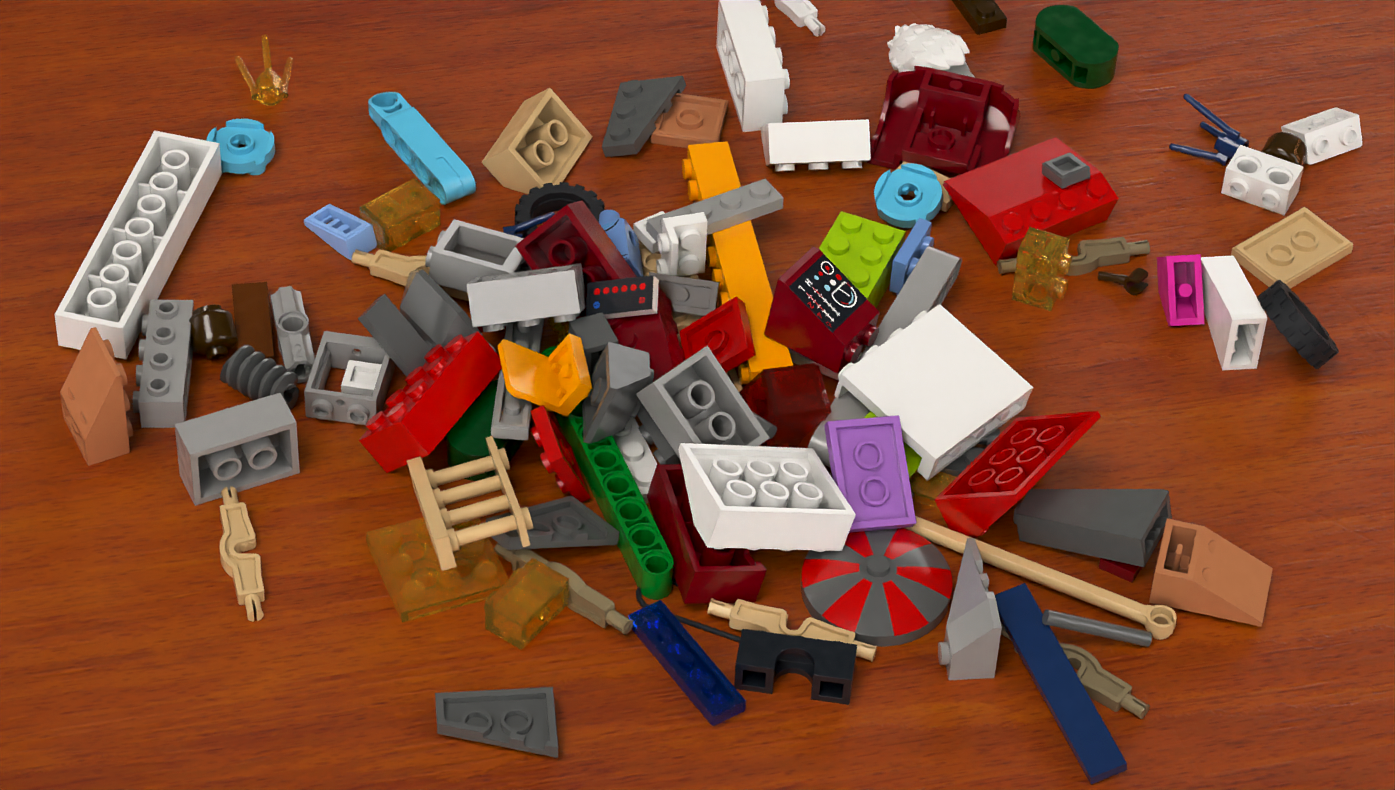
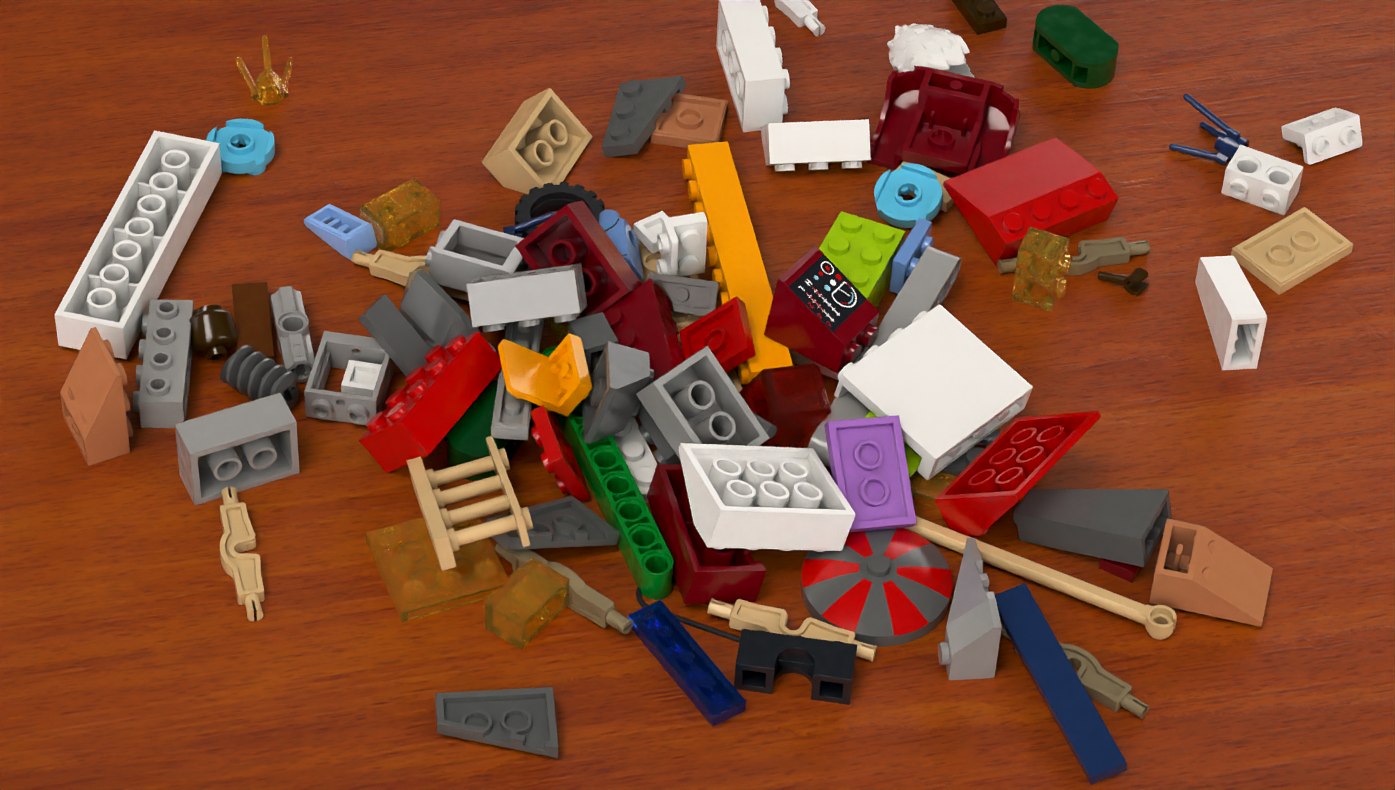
(421, 147): medium azure piece -> none
(623, 297): black tile -> none
(727, 208): light grey plate -> none
(1065, 170): dark grey tile -> none
(1096, 628): dark grey bar -> none
(1181, 289): dark pink slope -> none
(1286, 147): dark brown head -> none
(1298, 324): black tyre -> none

